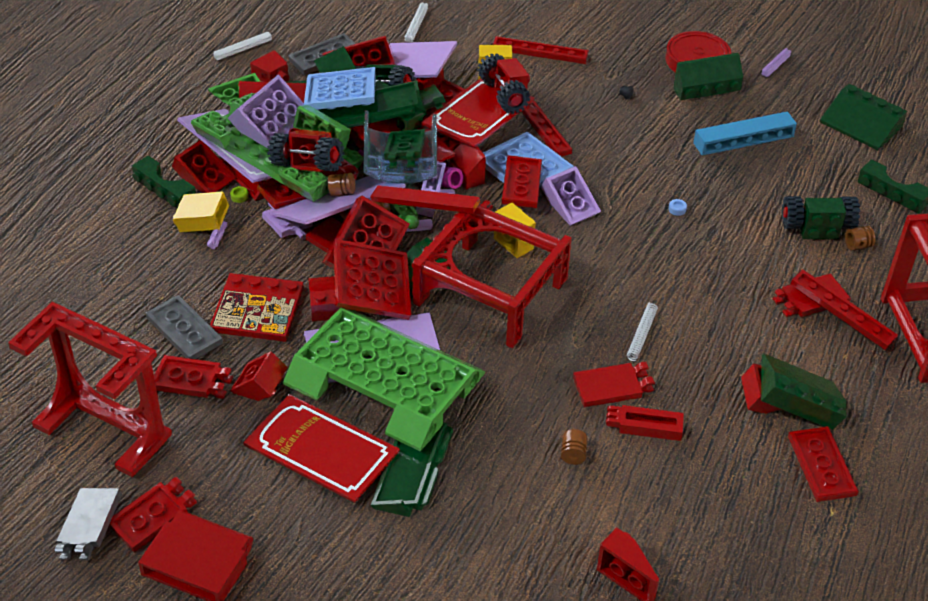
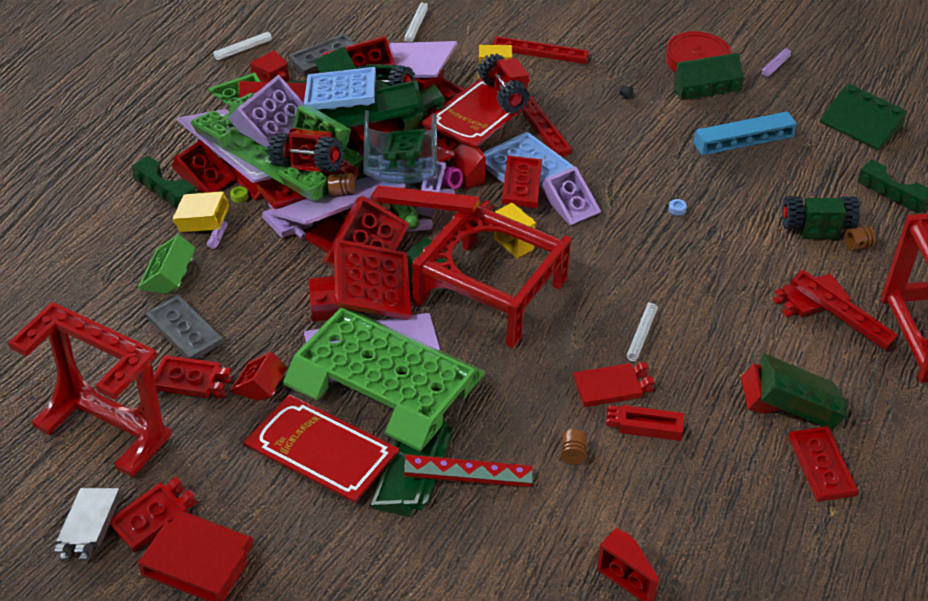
(167, 266): none -> bright green slope
(257, 307): plate -> none
(468, 471): none -> tile

